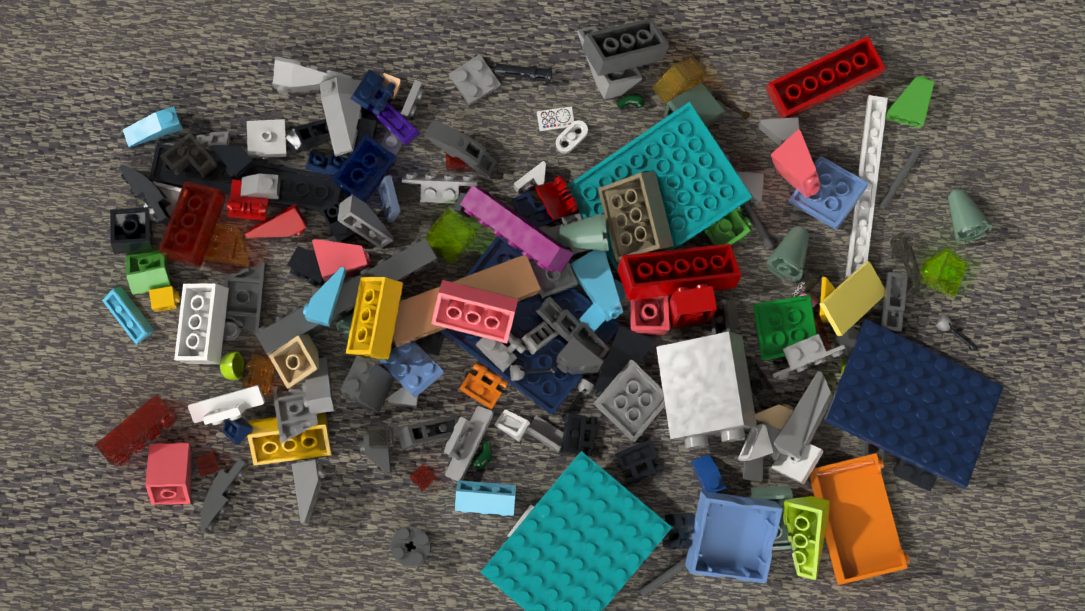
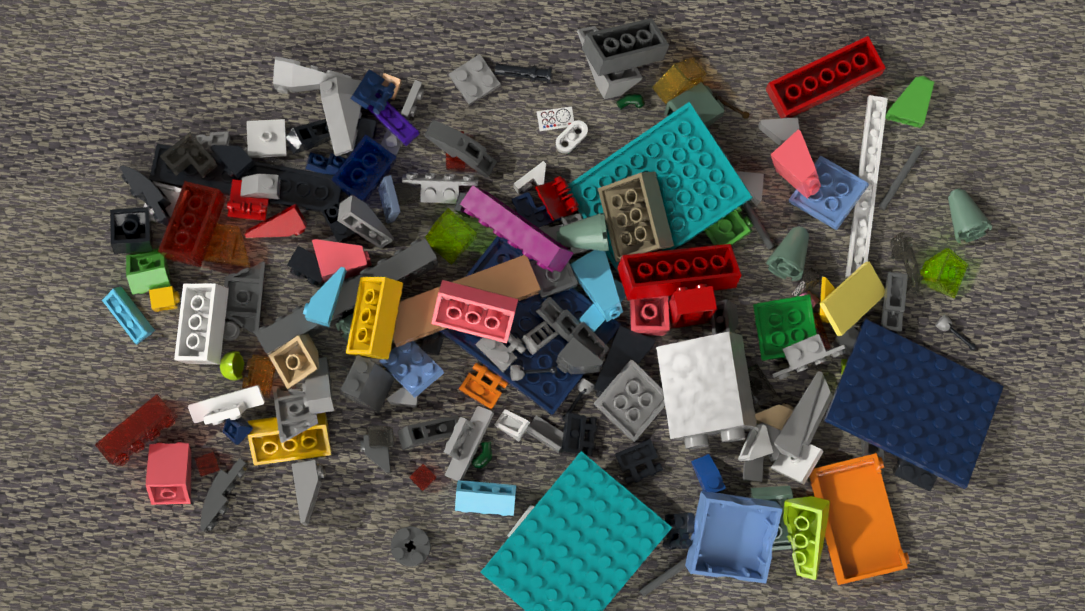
(153, 127): medium azure slope -> none

